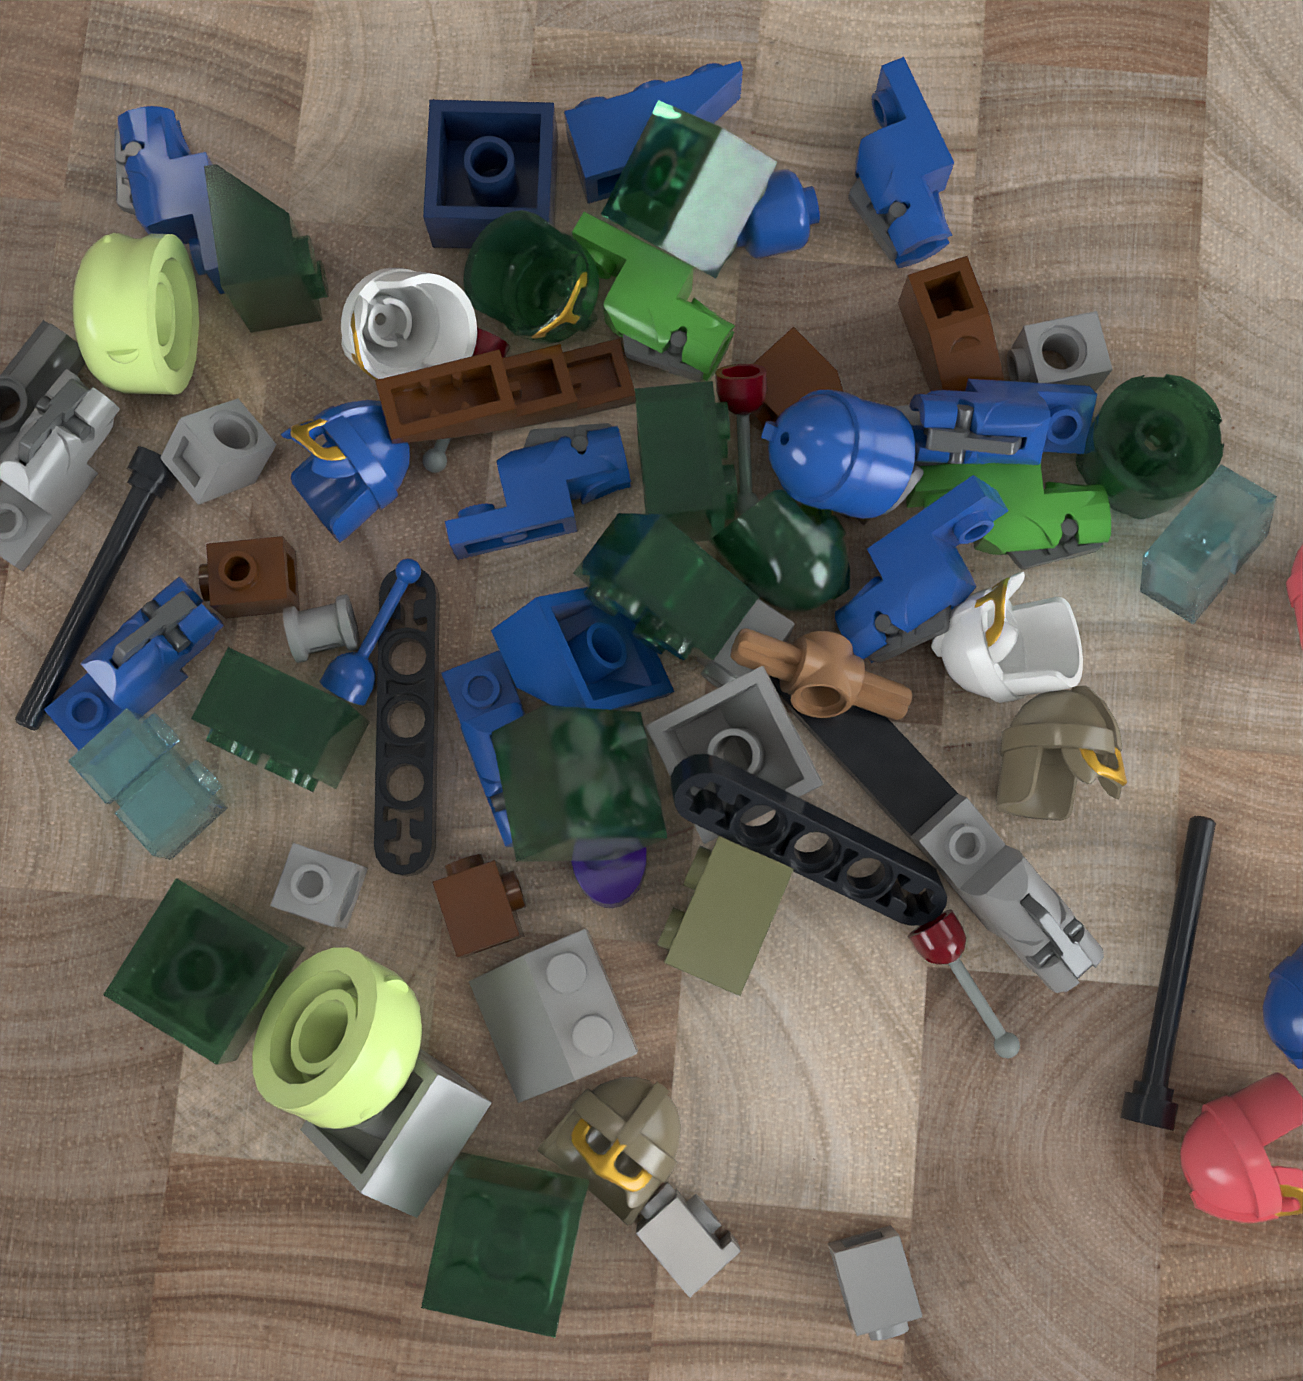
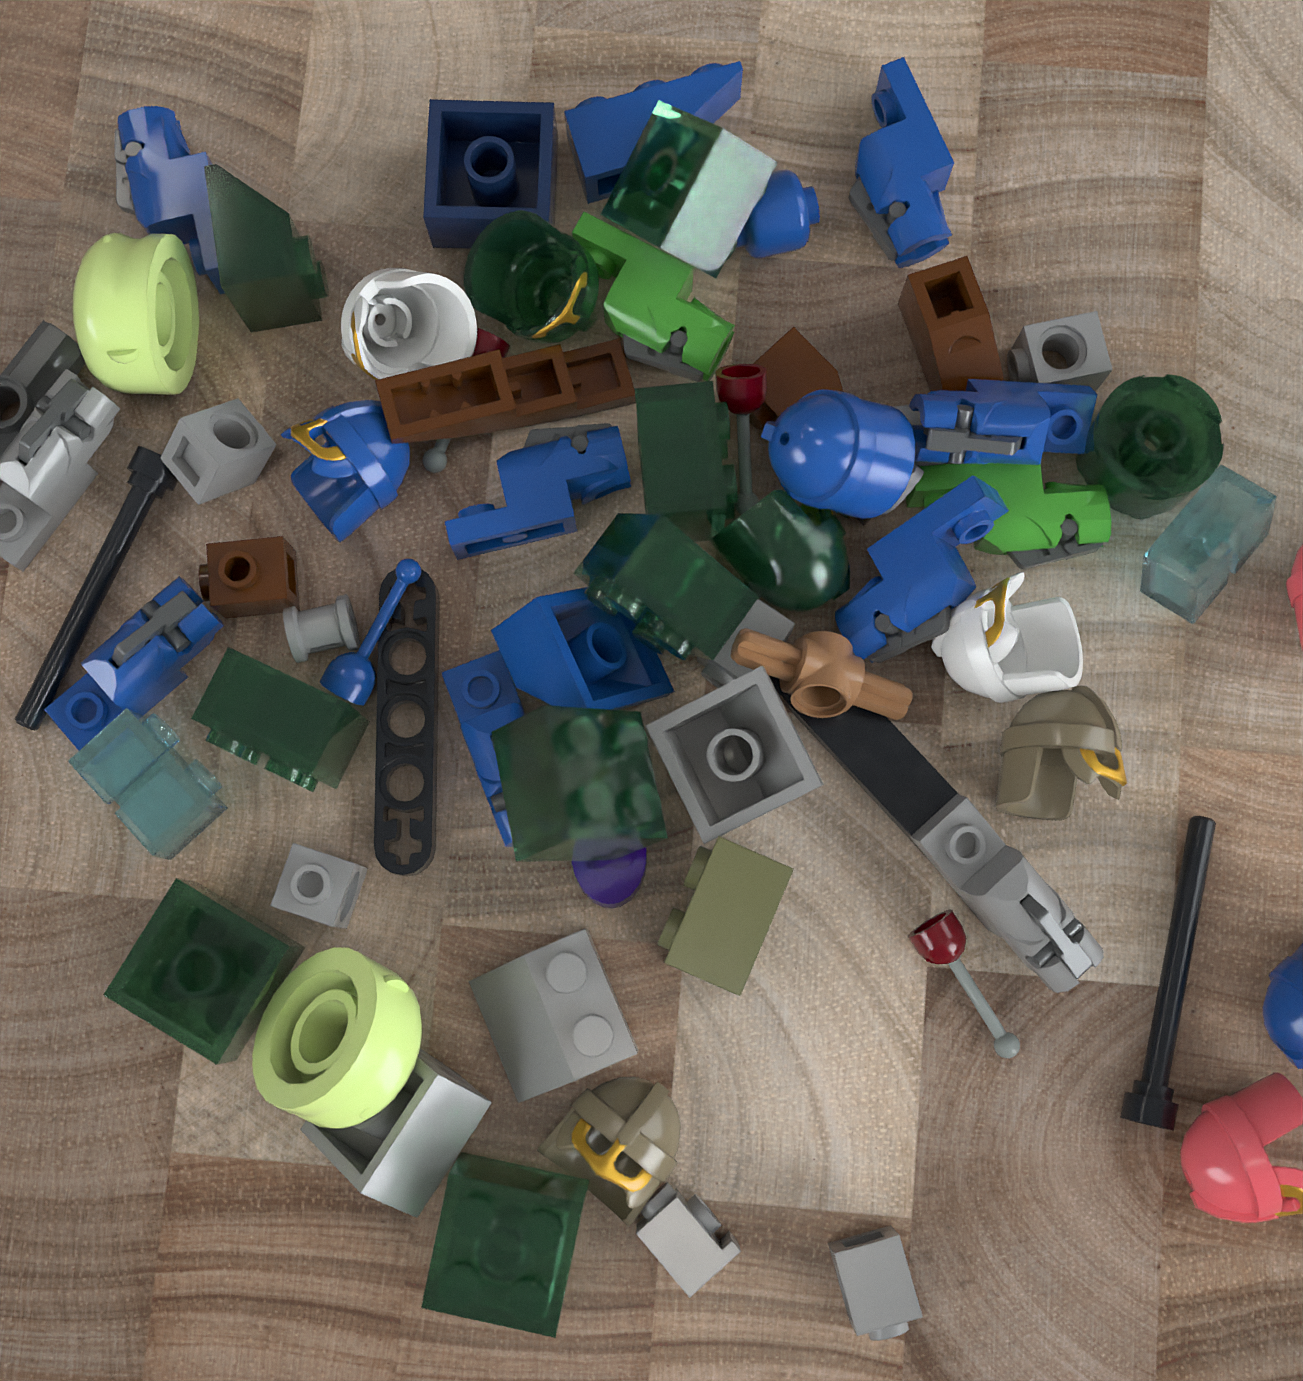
(479, 904): reddish brown brick -> none
(797, 818): black beam -> none

